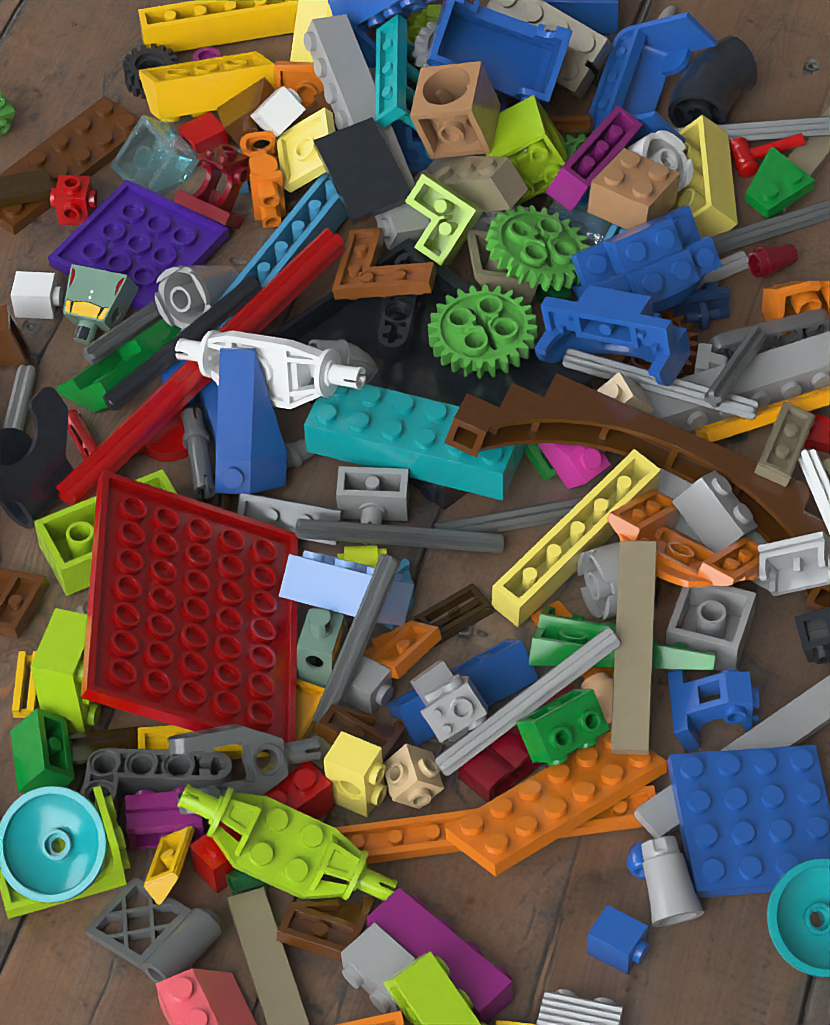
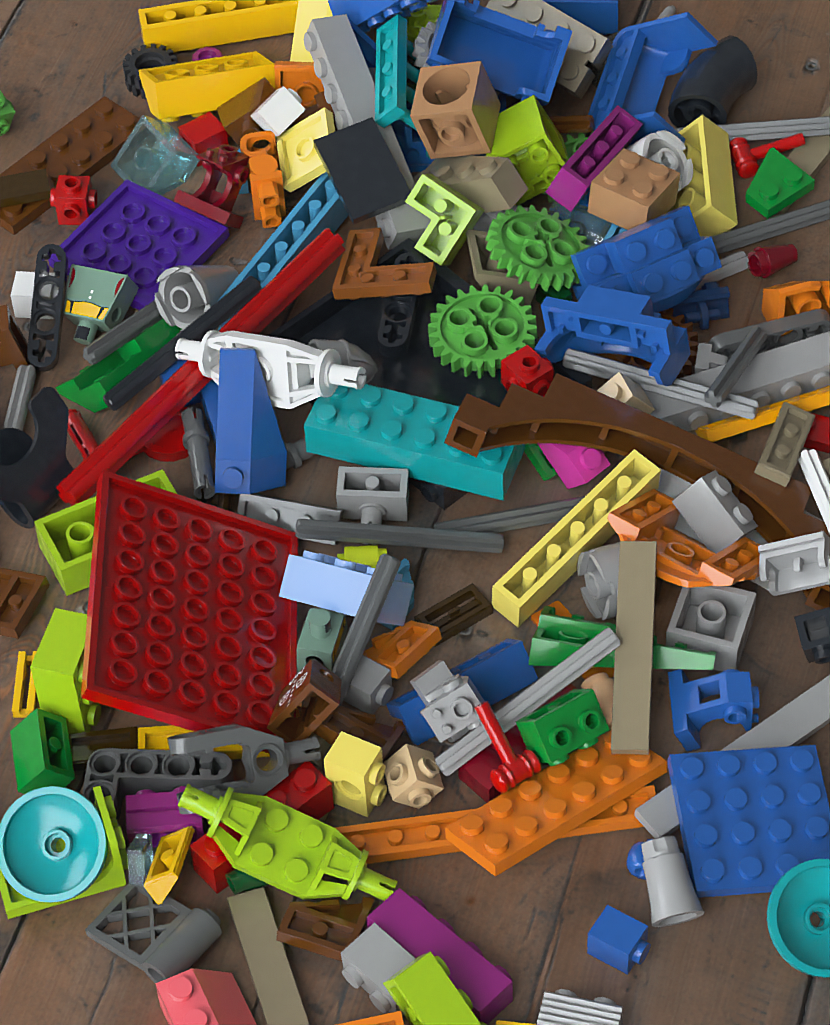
(43, 307): none -> black beam
(139, 858): none -> clear light blue tile
(314, 693): none -> reddish brown torso
(515, 767): none -> red piece
(527, 370): none -> red brick

